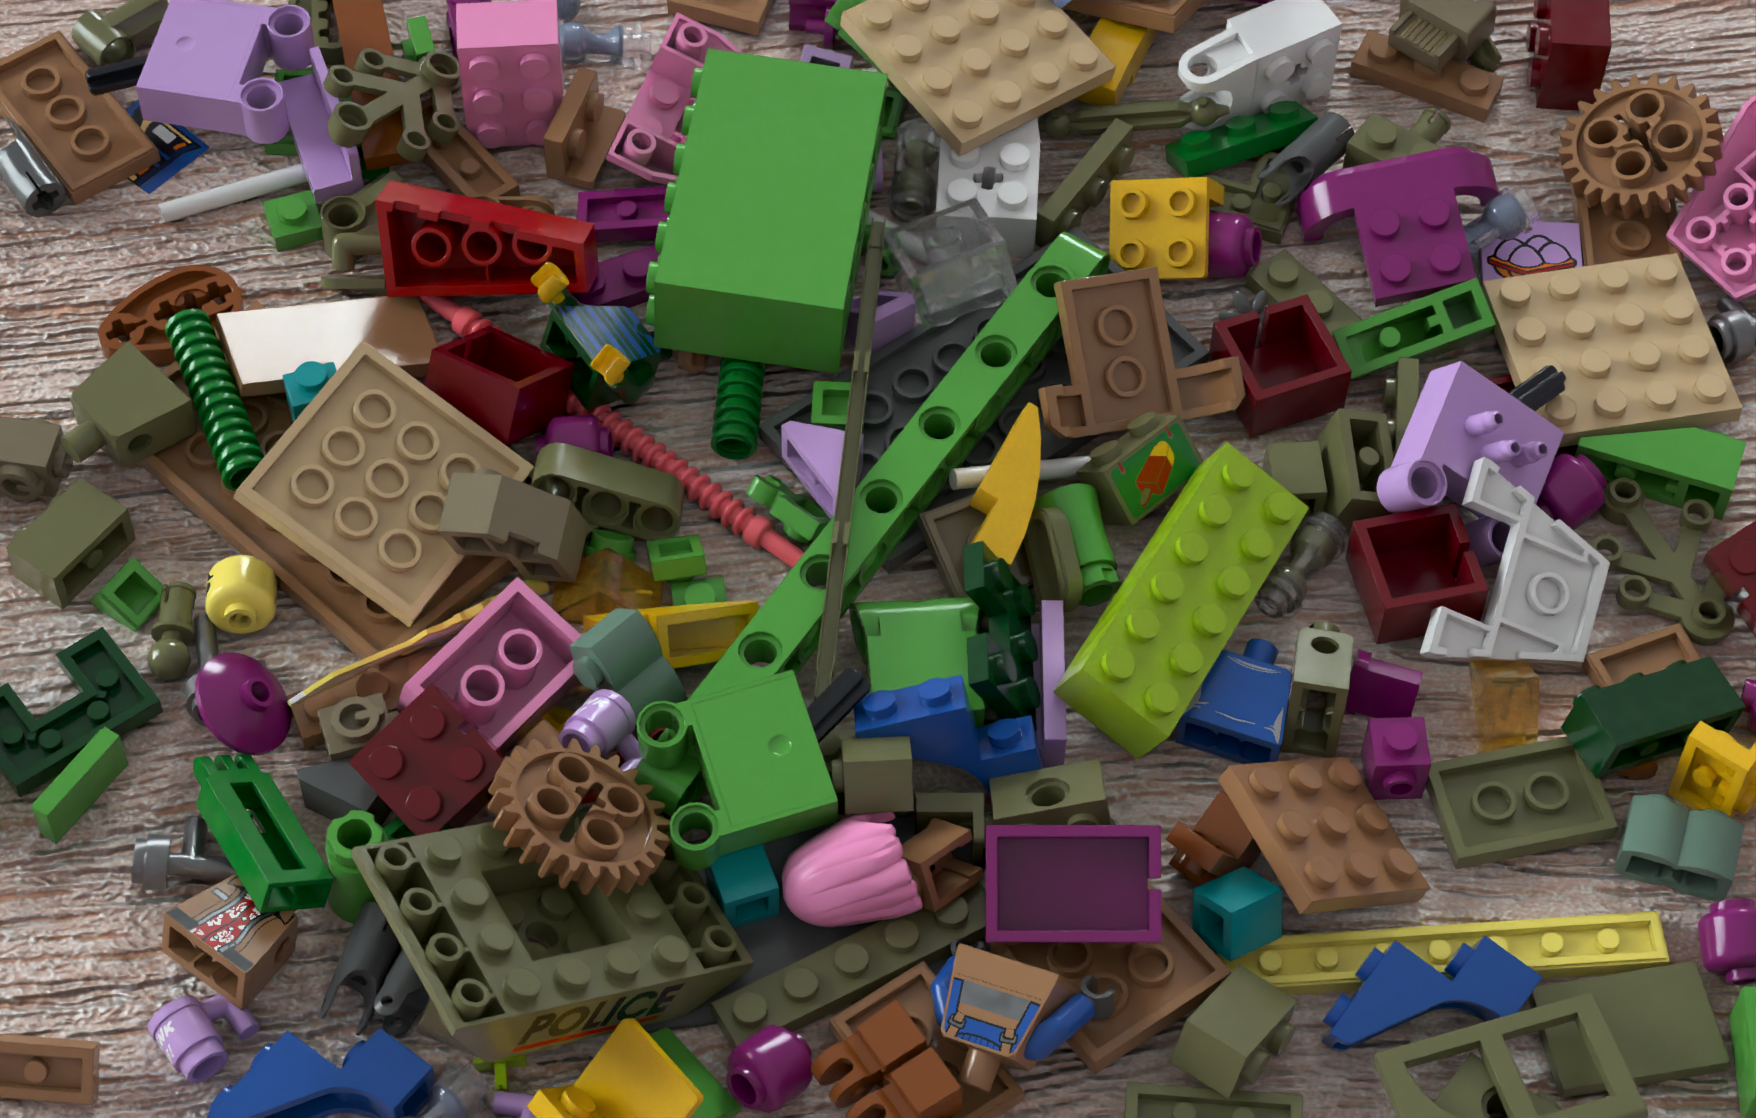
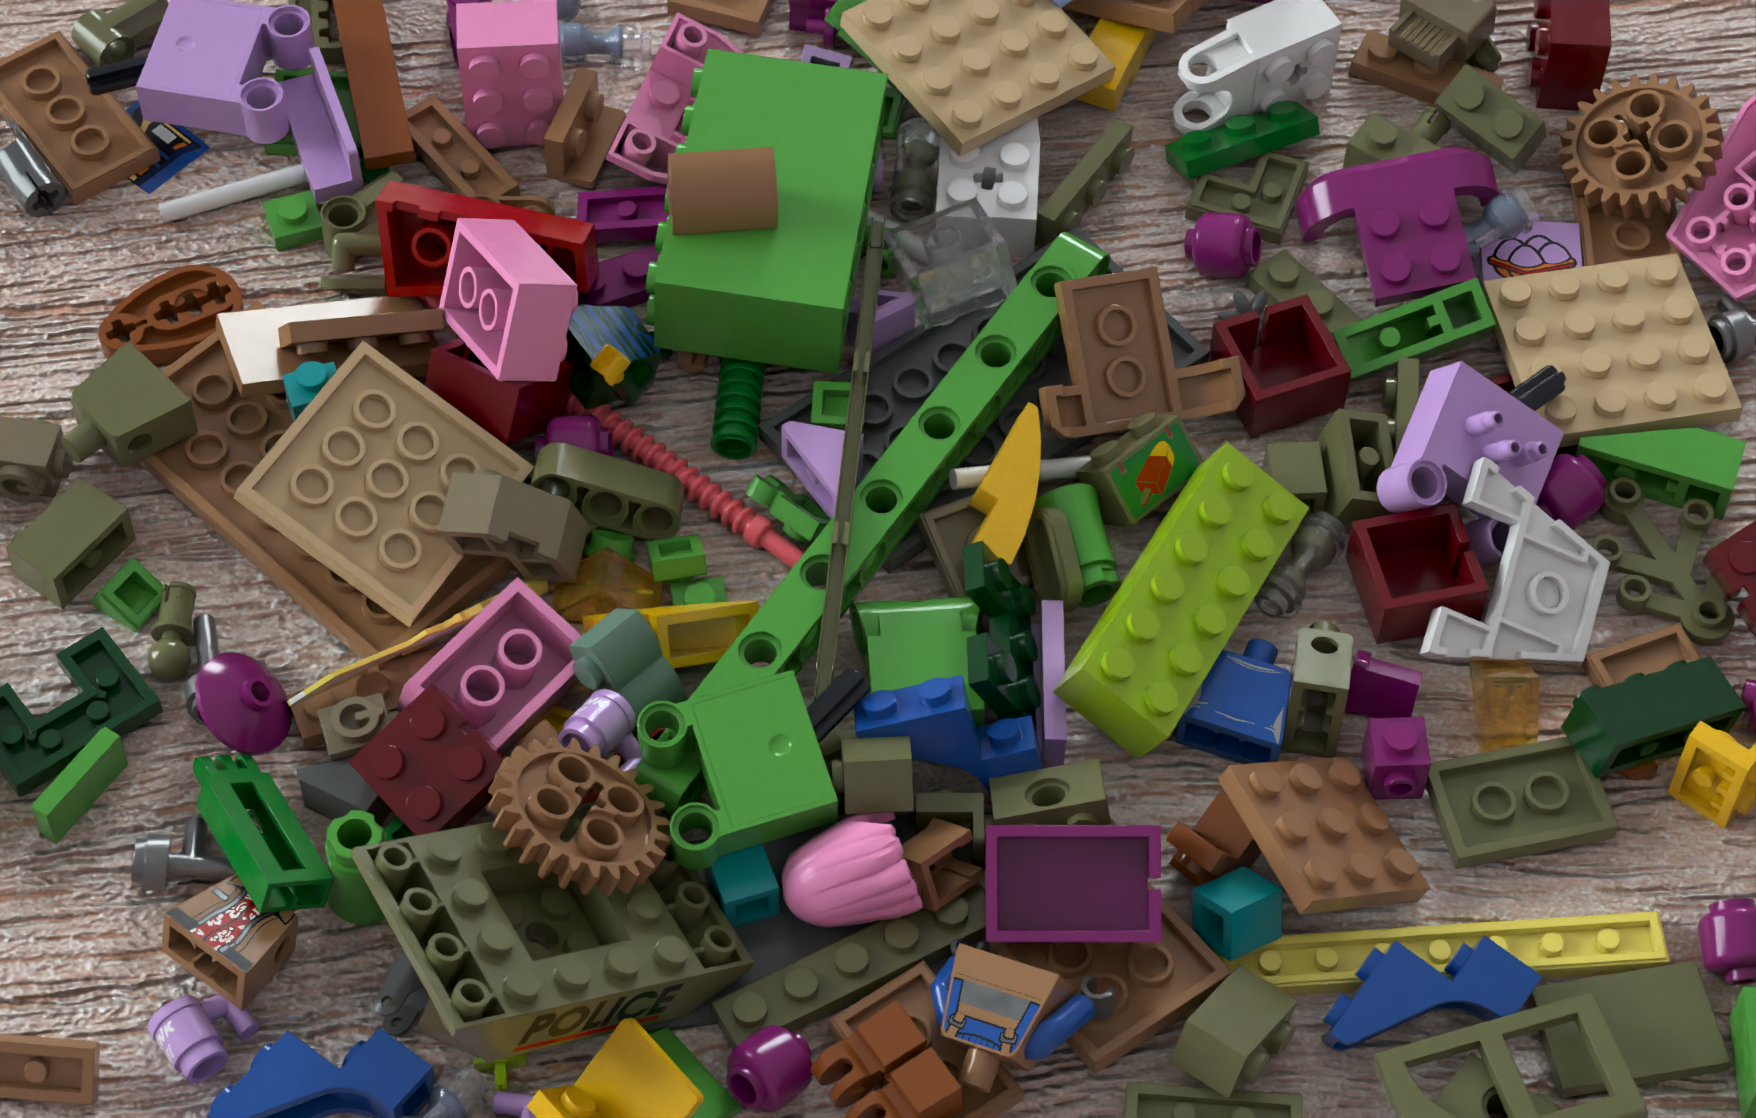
(214, 395): green piece -> none
(241, 590): light yellow head -> none
(313, 336): none -> medium nougat plate
(364, 960): dark grey piece -> none
(419, 39): bright green plate -> none
(432, 74): olive plant -> none
(507, 300): none -> bright pink brick
(722, 190): none -> medium nougat brick
(1141, 115): olive wheel -> none
(1163, 225): yellow bracket -> none
(1311, 154): dark grey piece -> none
(1491, 119): none -> olive brick
(1679, 847): sand green brick -> none

